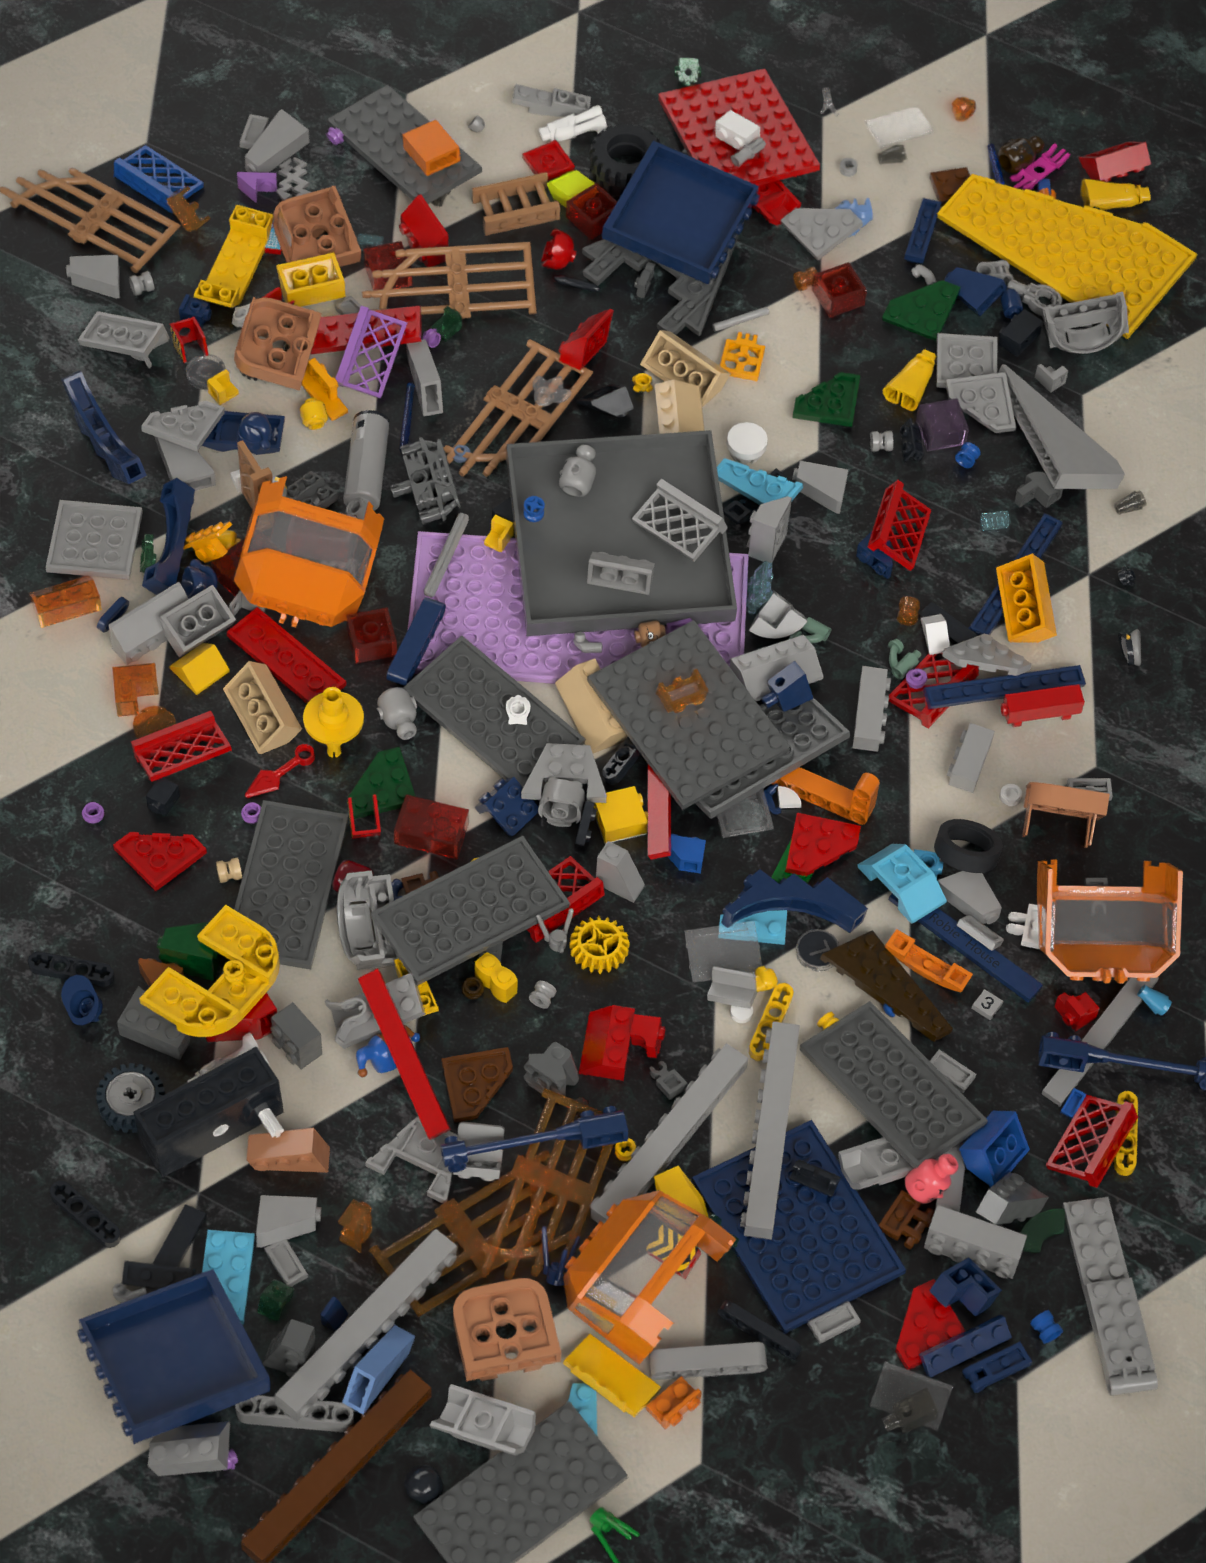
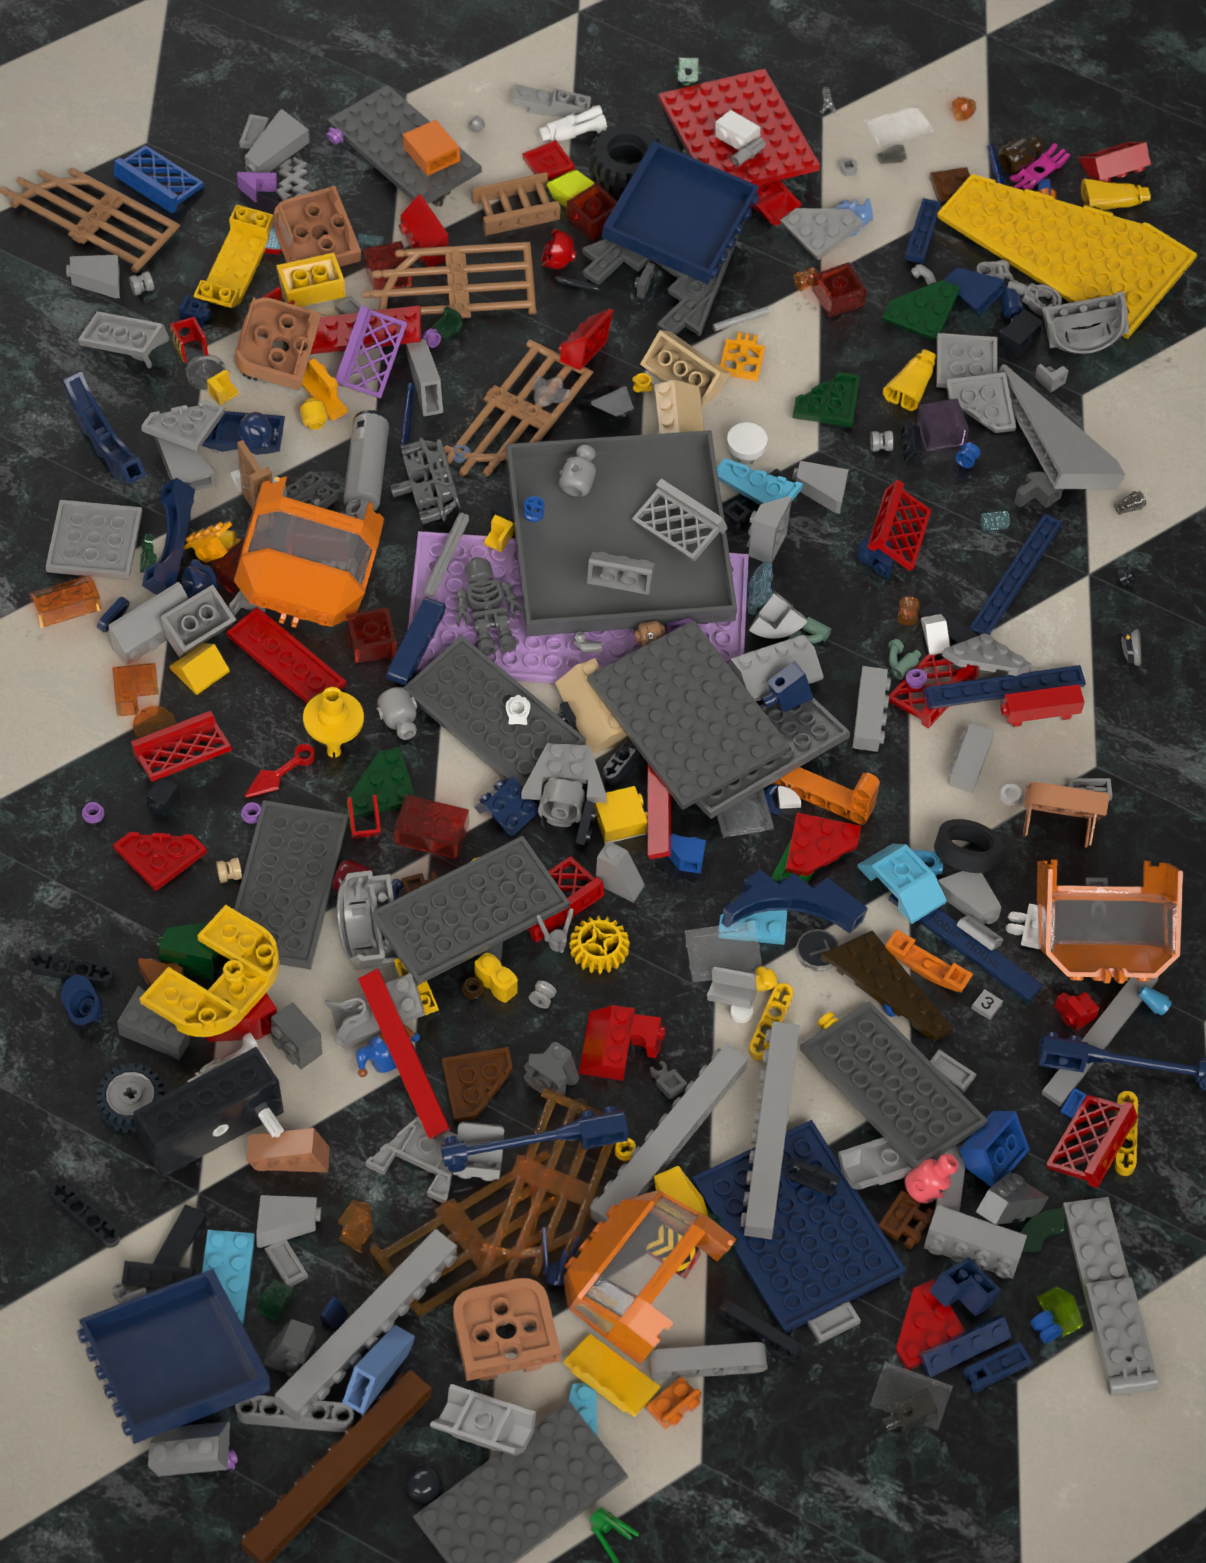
(185, 211): clear orange window -> none
(239, 315): white animal -> none
(262, 707): tan slope -> none
(485, 596): none -> dark grey piece
(567, 714): none -> black plate
(683, 692): clear orange window -> none
(1026, 600): light orange slope -> none
(1063, 1308): none -> clear neon green slope

